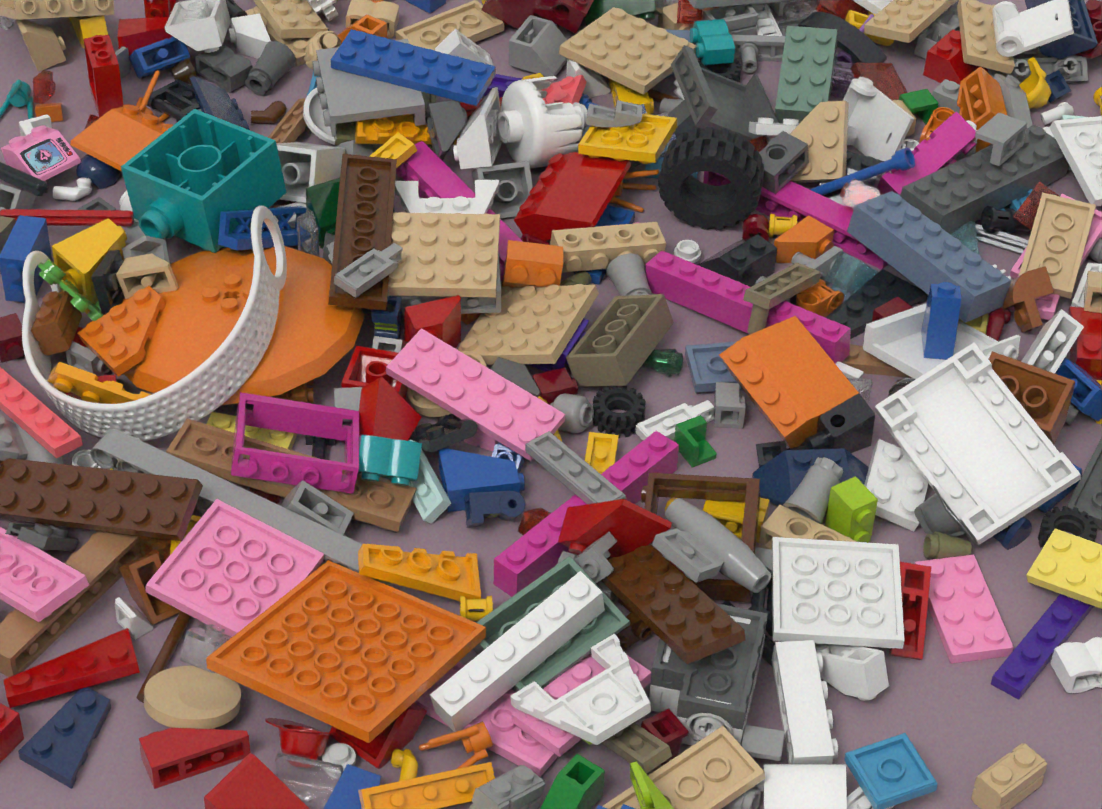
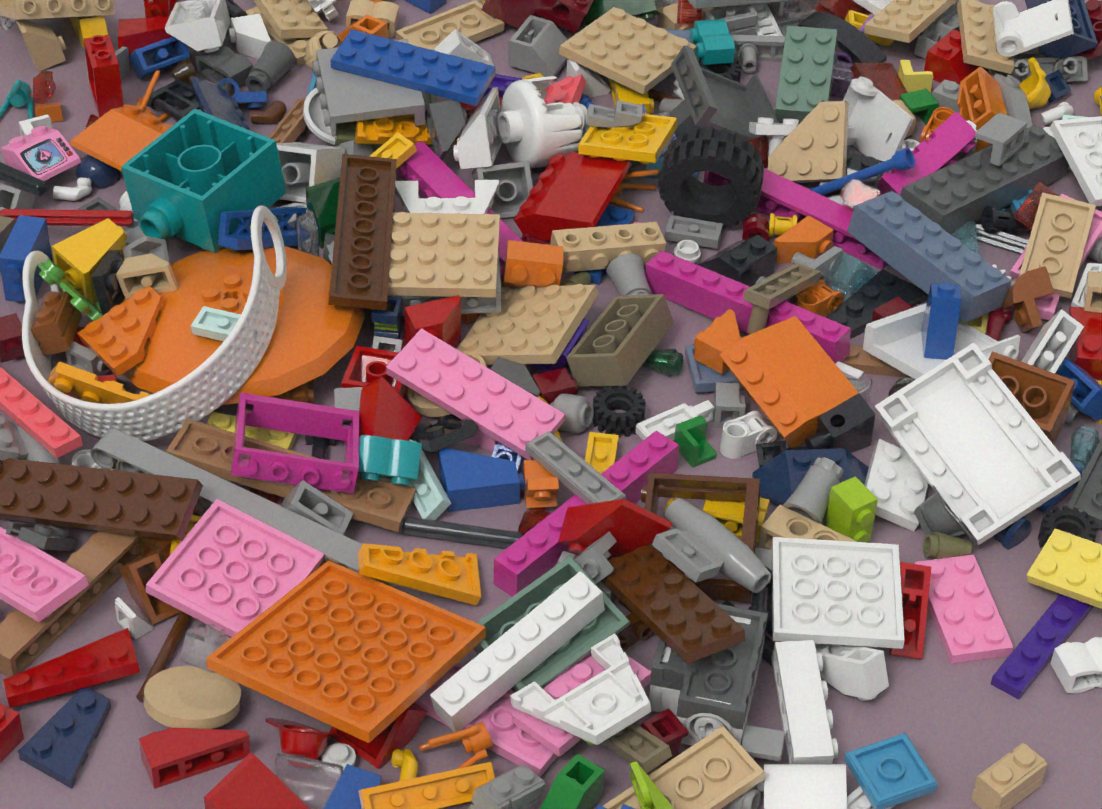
(214, 323): none -> light aqua plate
(253, 99): none -> blue plate
(368, 270): light grey hinge -> none
(459, 532): none -> black axle
(467, 604): yellow bush -> none
(500, 504): dark blue leg -> none
(540, 485): none -> orange brick
(702, 232): none -> light grey plate
(715, 340): none -> orange slope
(743, 433): none -> white piece
(782, 160): dark grey brick -> none
(914, 80): none -> light yellow panel
(1083, 444): none -> clear light blue cone

